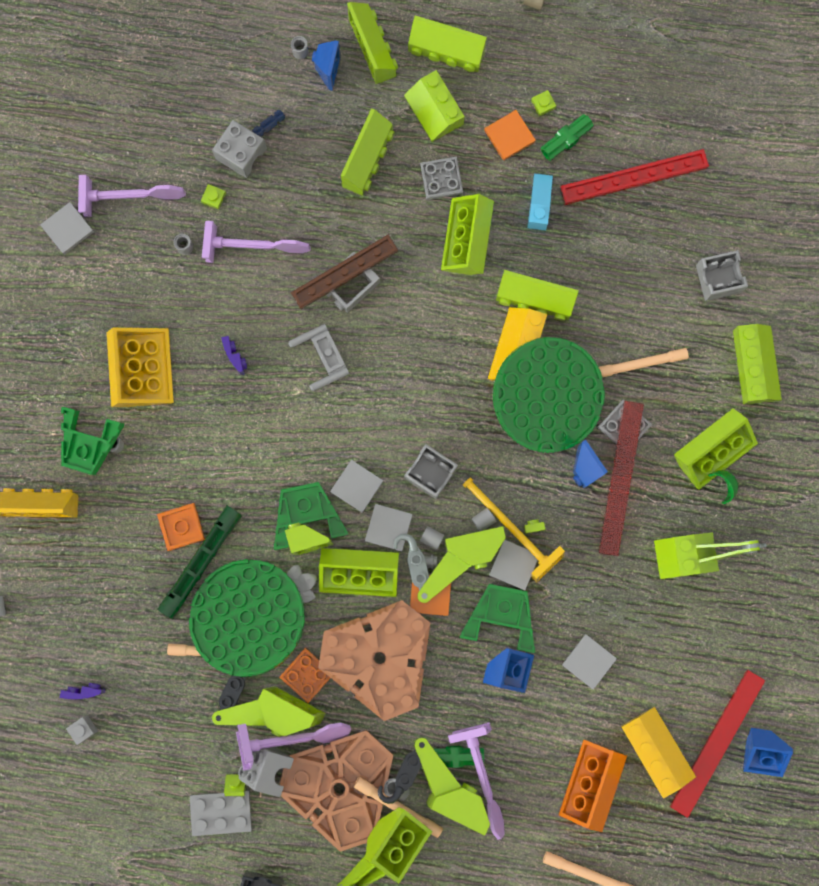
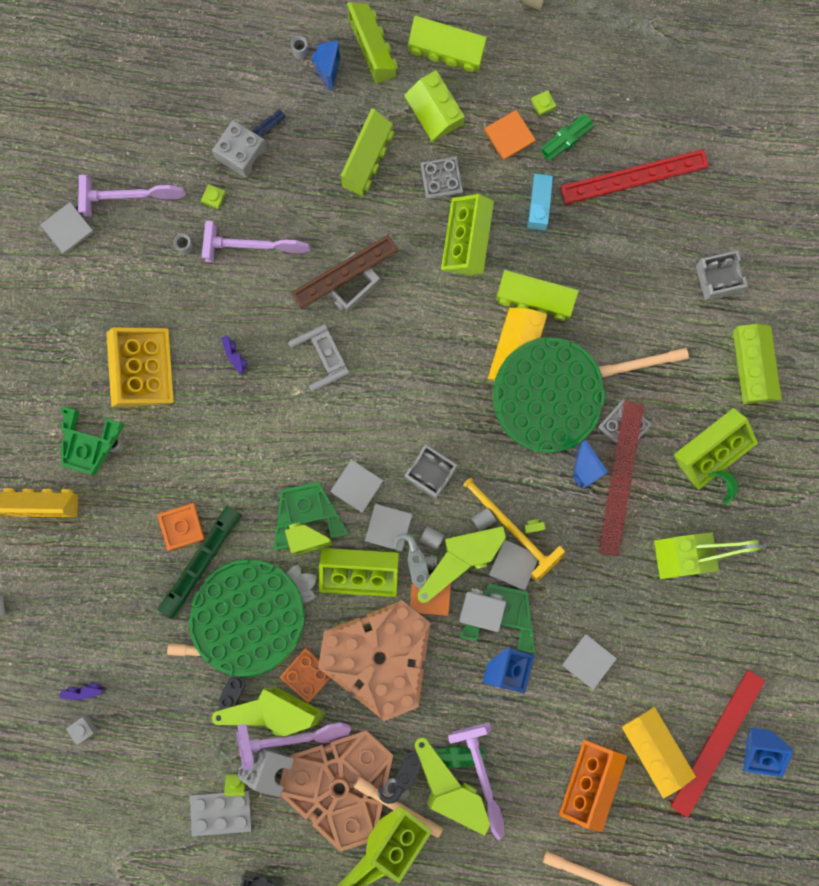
(482, 610): none -> light grey piece

